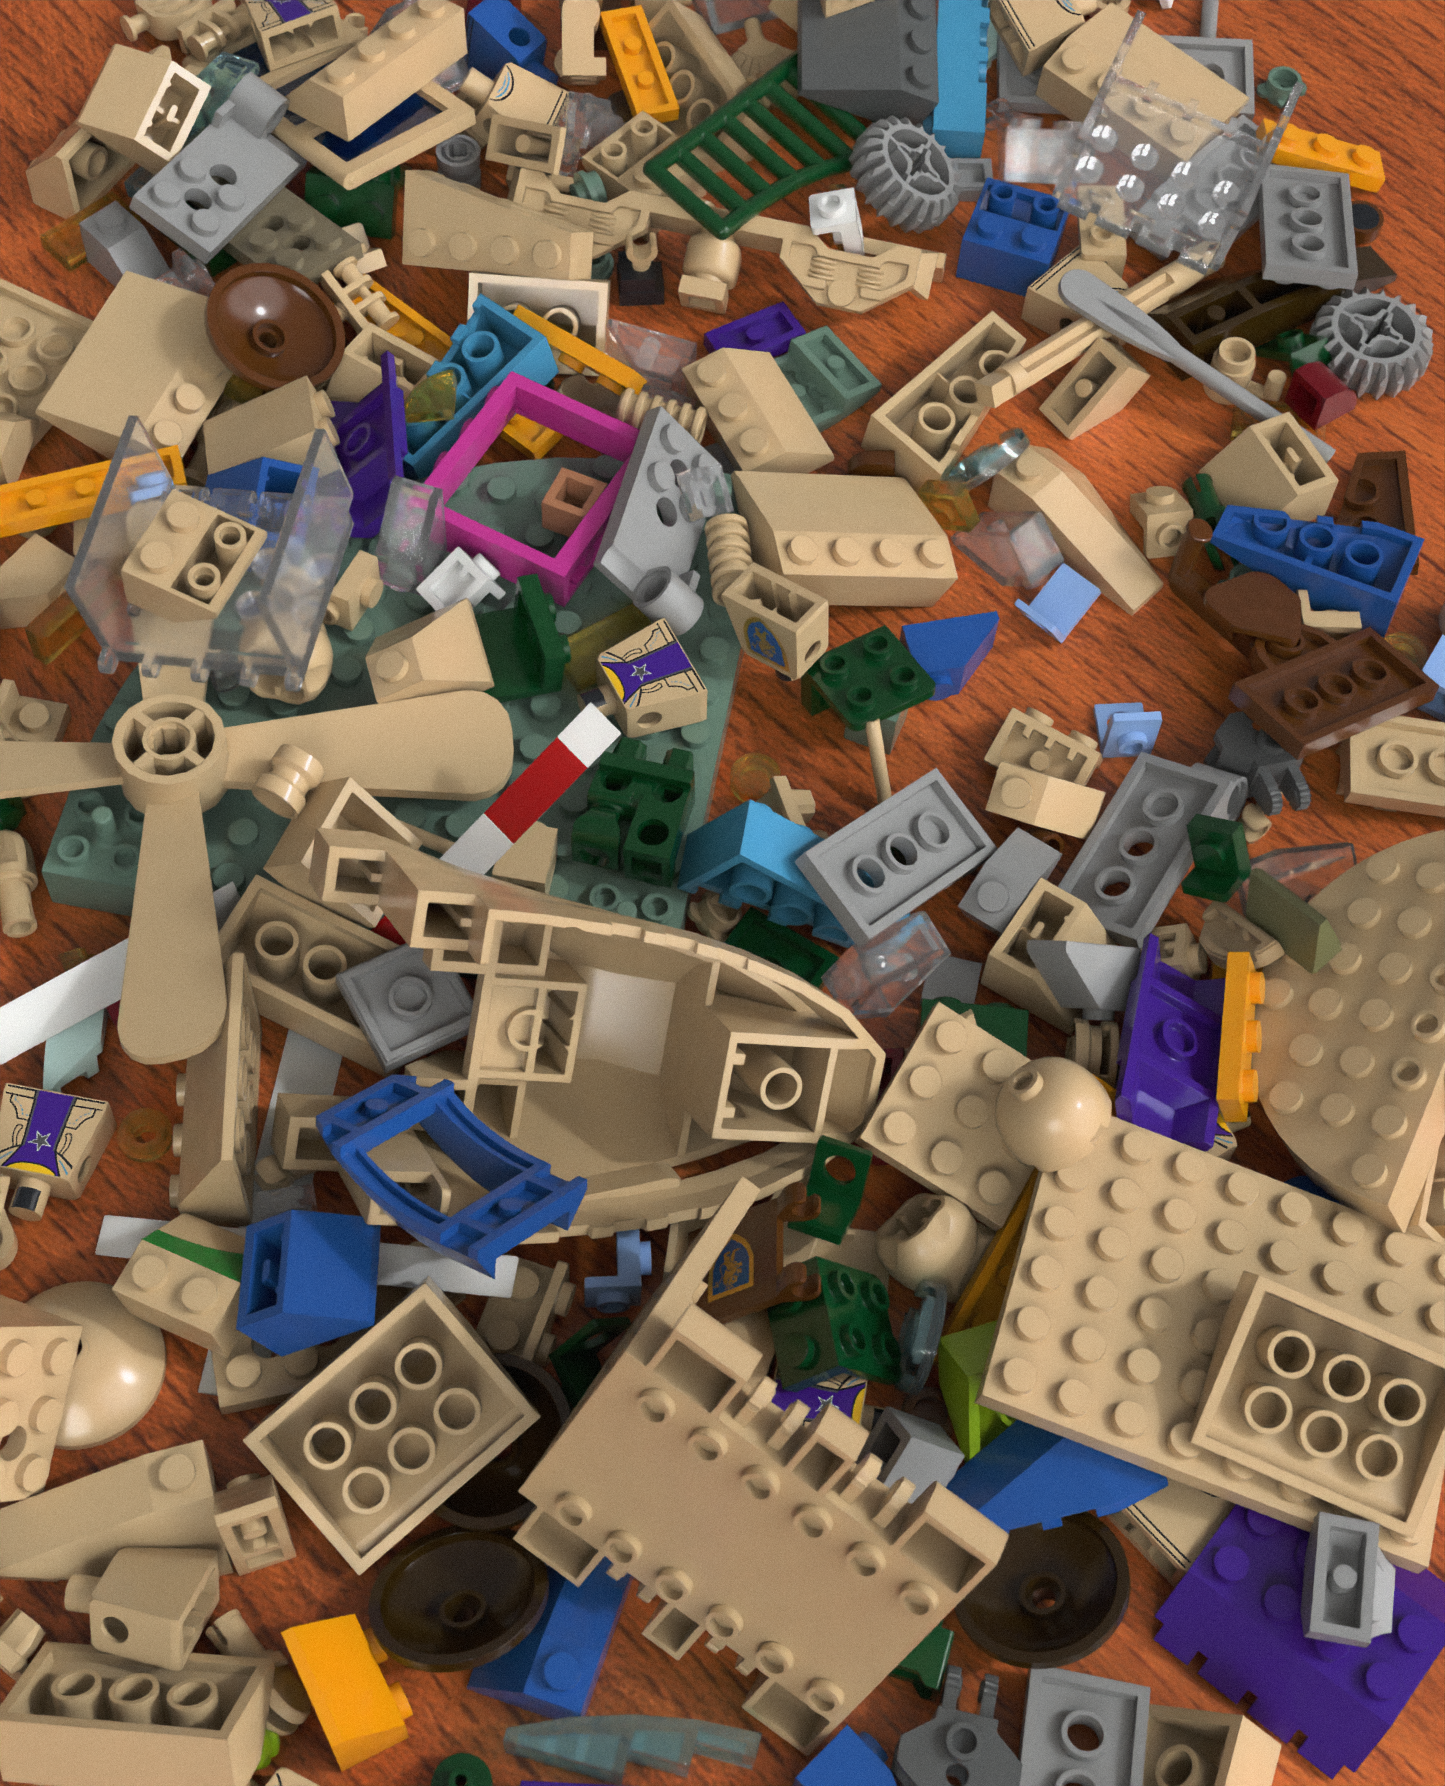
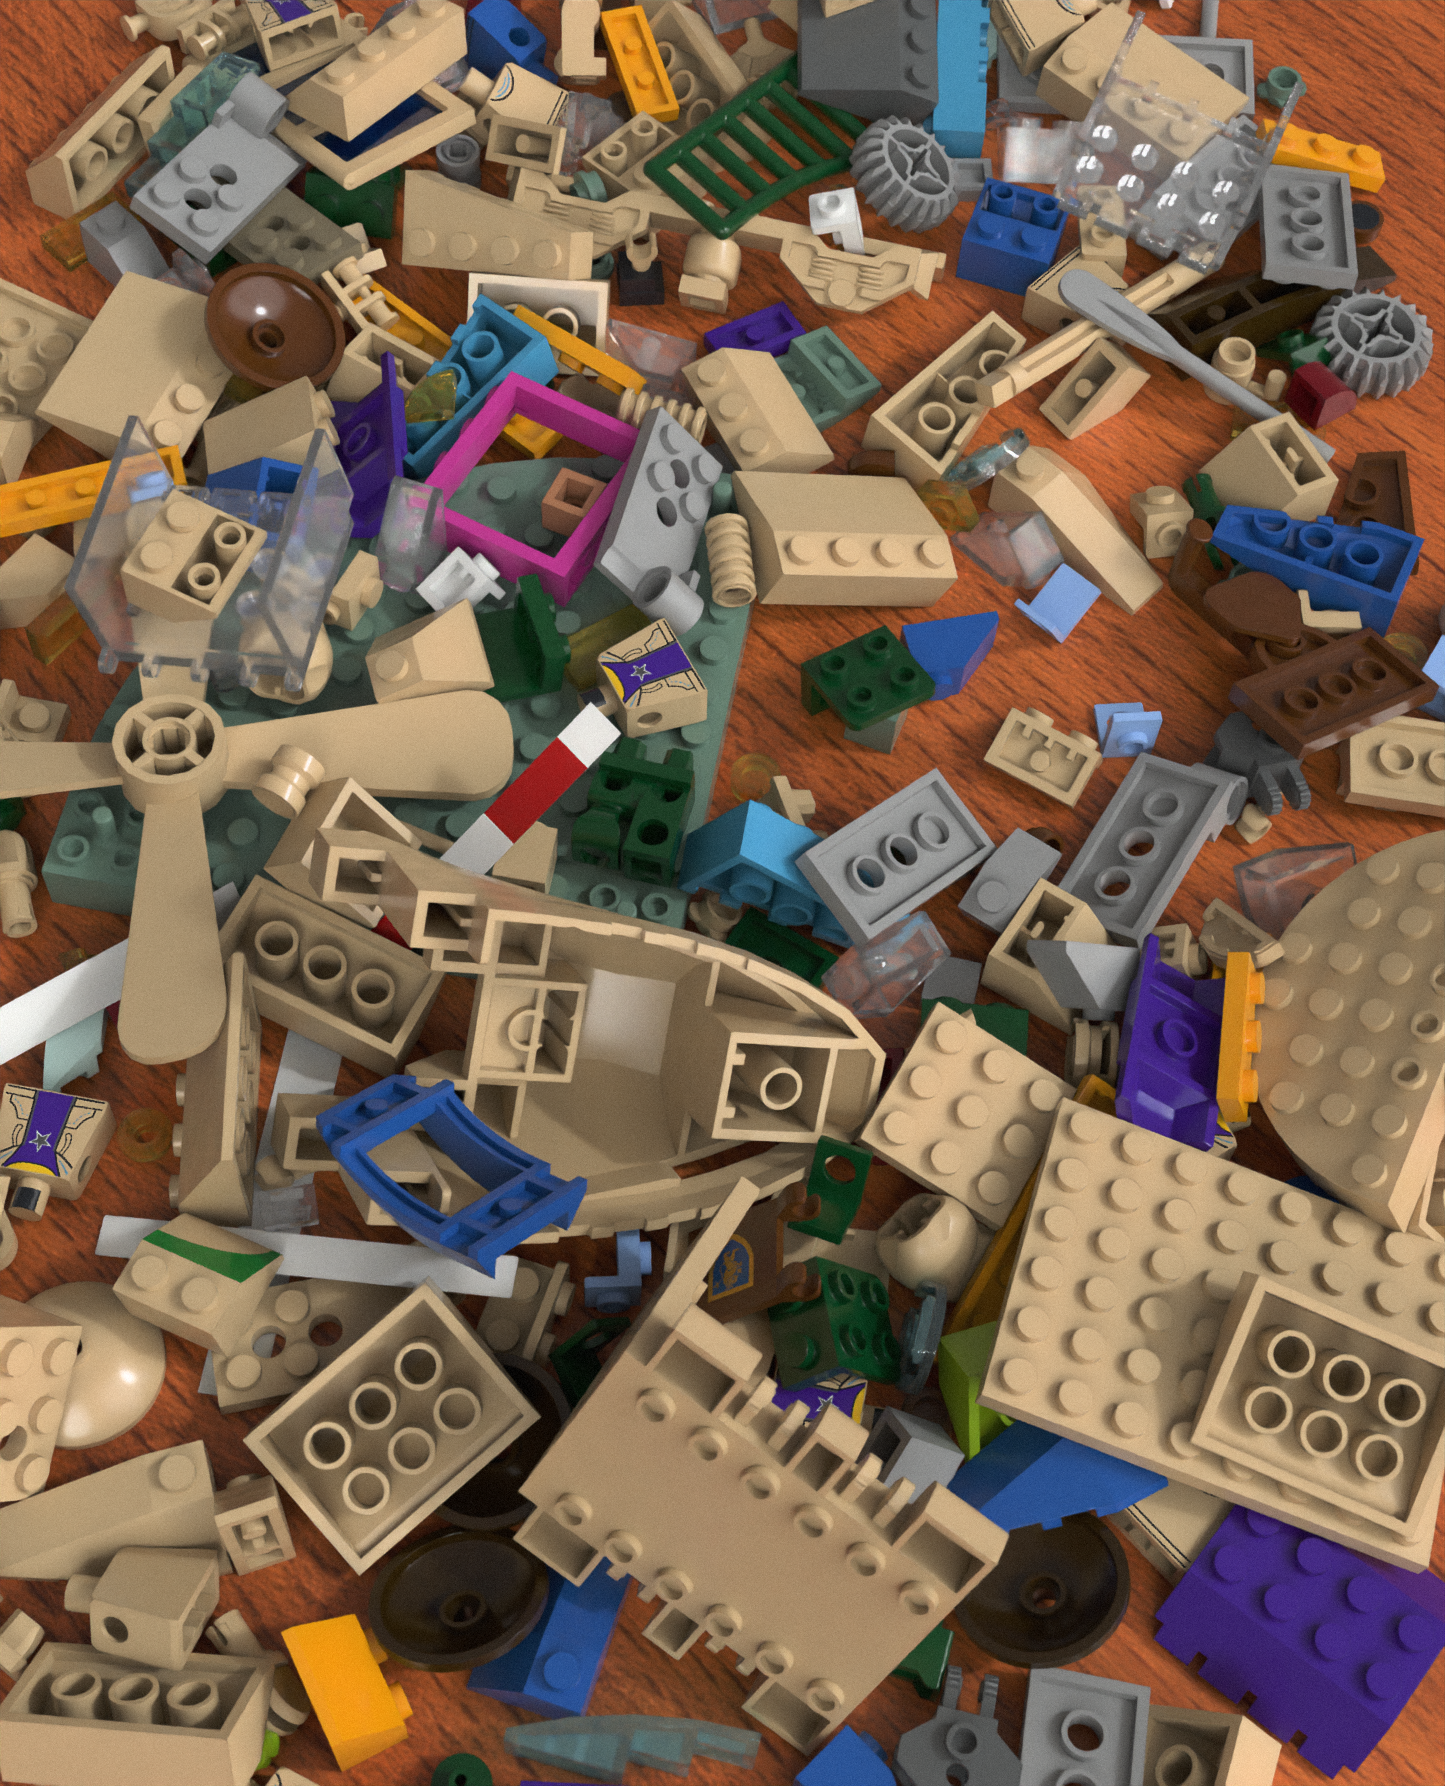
(143, 106): tan slope -> none
(307, 1279): blue slope -> none
(405, 1005): light grey tile -> none
(704, 492): clear tile -> none
(778, 621): tan torso -> none
(878, 760): tan piece -> none
(1045, 800): tan slope -> none
(1051, 1113): tan cylinder -> none
(1218, 858): dark green bracket -> none
(1291, 921): olive slope -> none
(1346, 1582): light grey slope -> none

